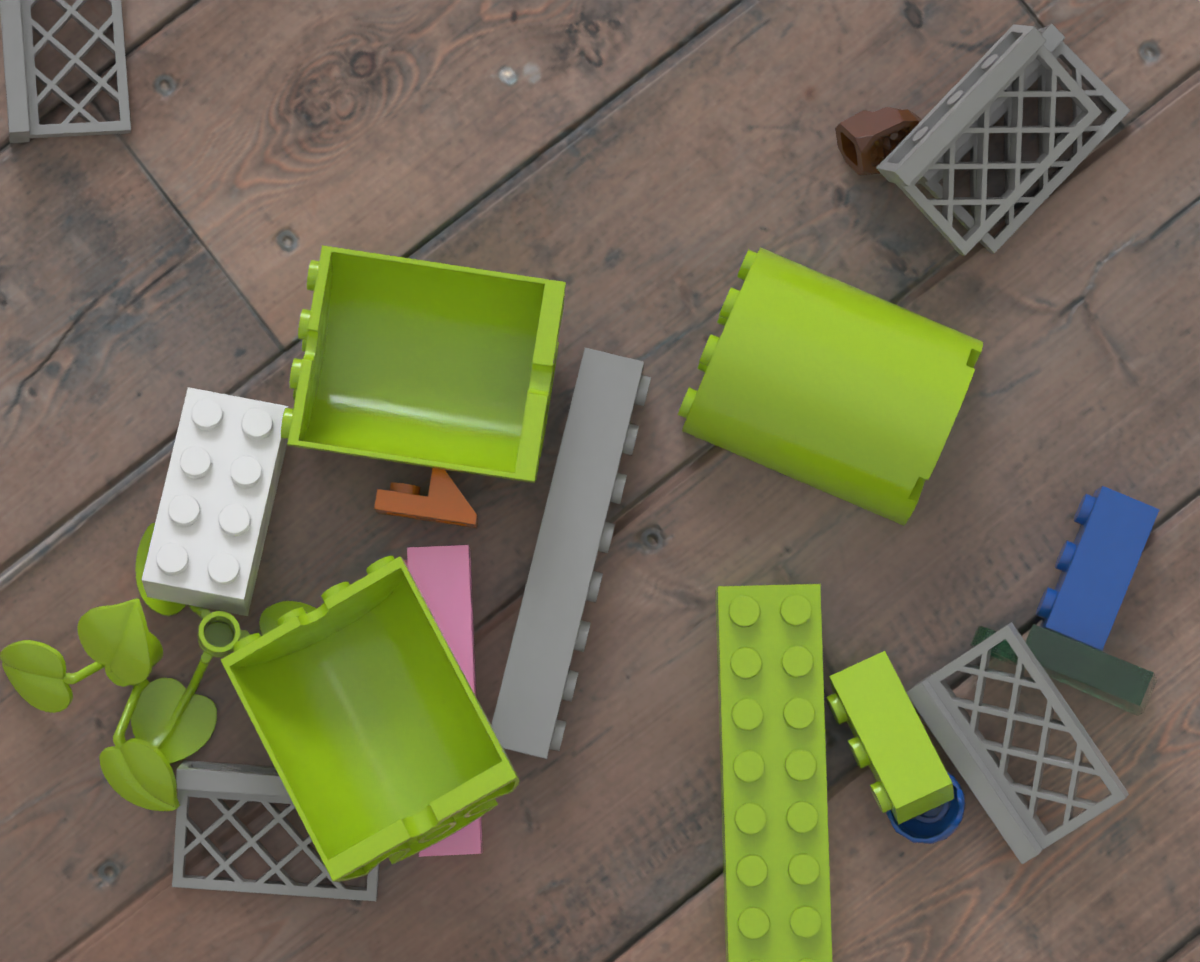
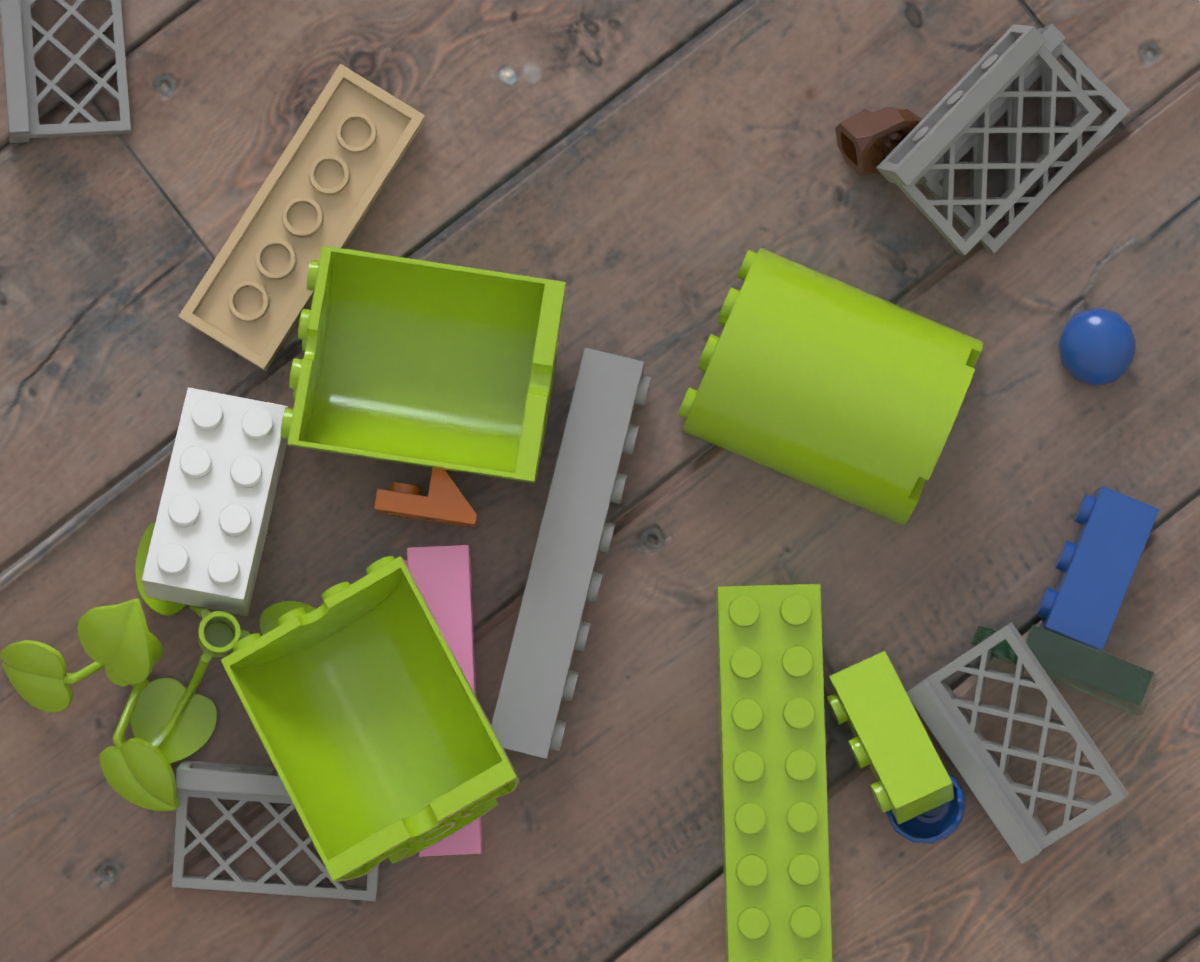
(306, 202): none -> tan plate
(1097, 346): none -> blue hair

